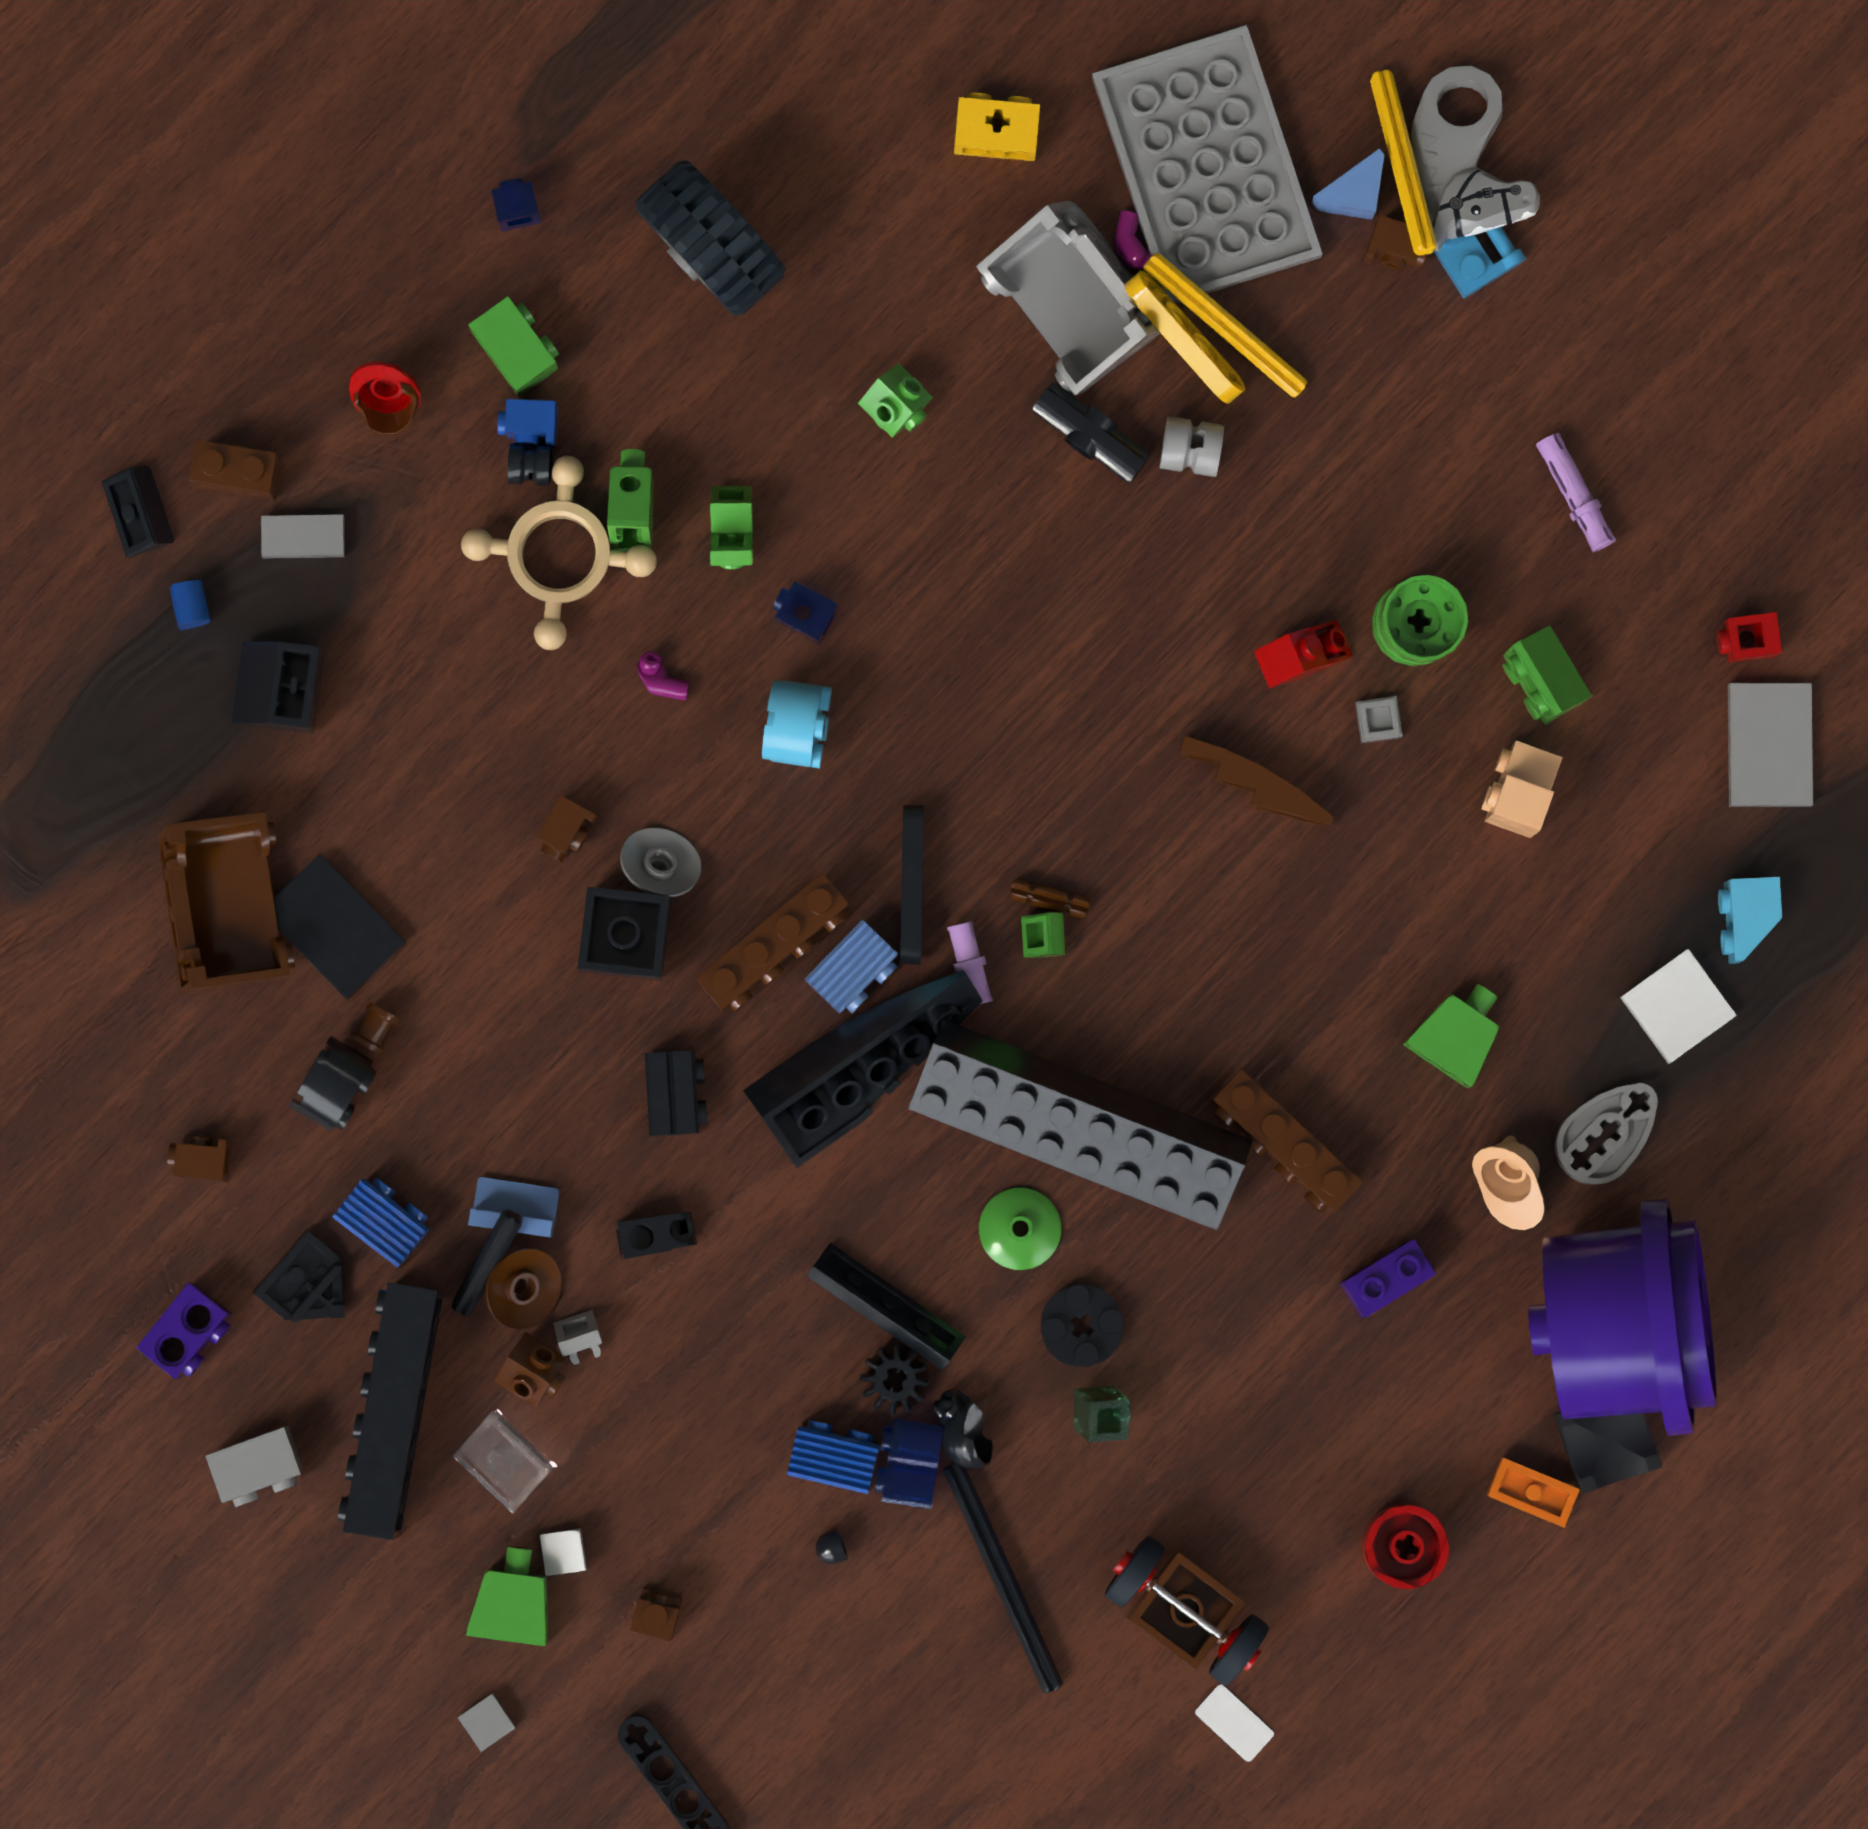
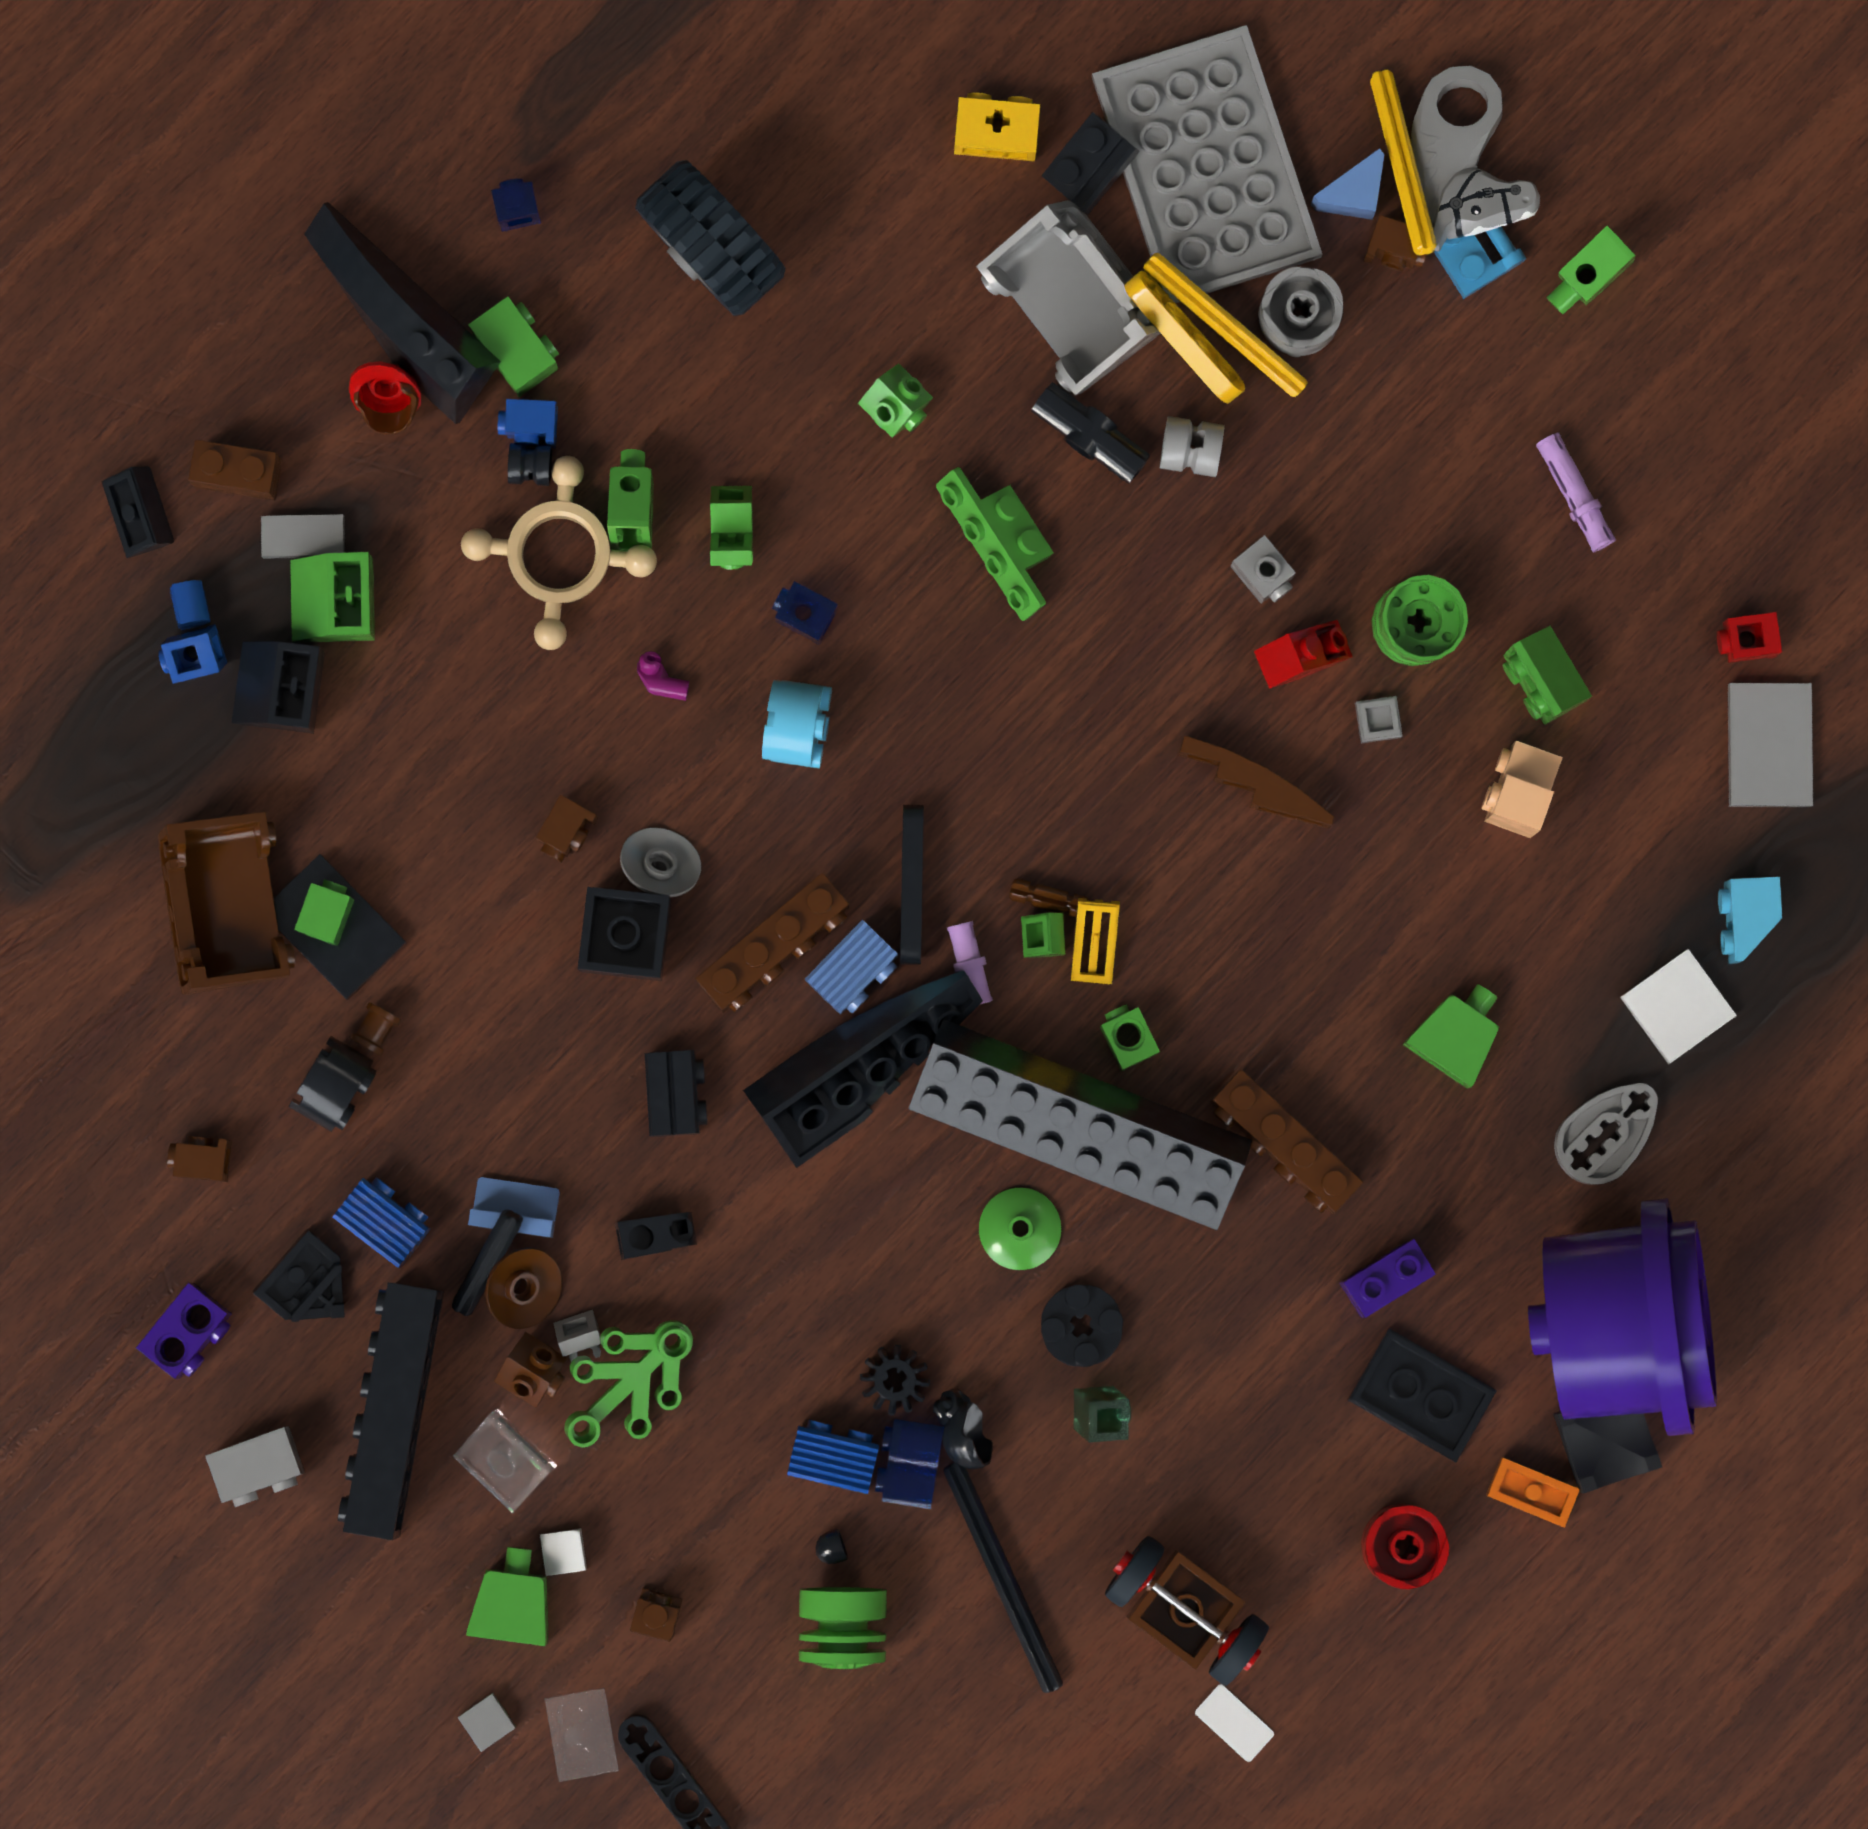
(182, 667): none -> blue brick
(325, 912): none -> bright green brick
(333, 598): none -> bright green slope
(404, 319): none -> black wedge
(581, 1734): none -> clear plate
(633, 1377): none -> bright green plant
(842, 1626): none -> bright green wheel
(886, 1306): black plate -> none
(1002, 537): none -> bright green bracket
(1090, 163): none -> black plate
(1098, 907): none -> yellow tile
(1126, 243): magenta arm -> none
(1128, 1056): none -> bright green brick
(1264, 571): none -> light grey brick
(1301, 288): none -> light grey brick
(1422, 1395): none -> black tile
(1510, 1183): light nougat piece -> none
(1603, 256): none -> bright green torso

